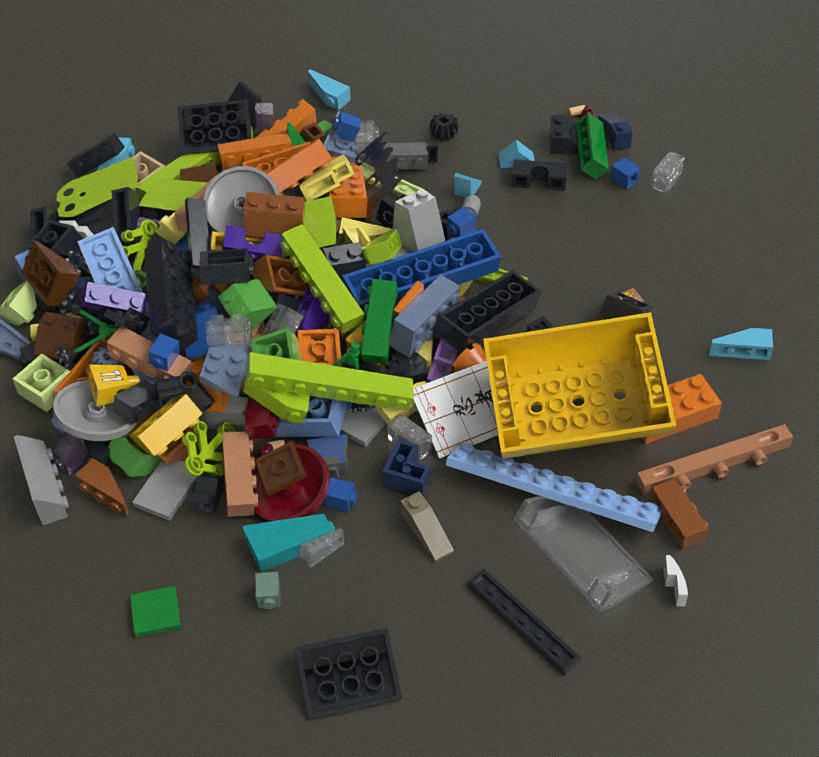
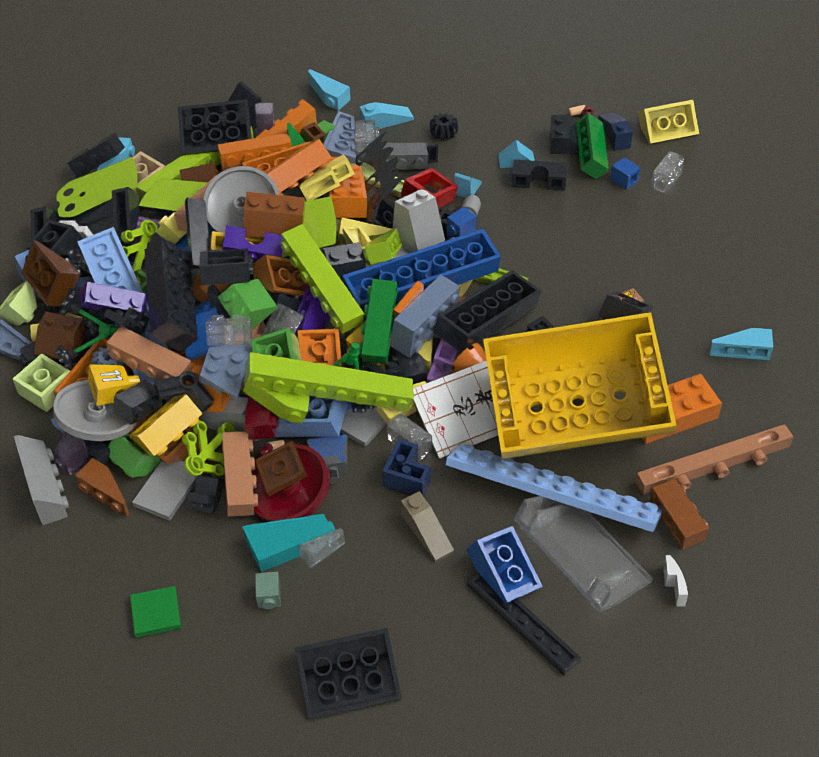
(163, 352): blue brick -> none
(341, 495): blue brick -> none
(346, 126): blue brick -> none
(385, 114): none -> medium azure slope
(434, 180): none -> red window
(504, 564): none -> blue slope
(668, 121): none -> light yellow slope

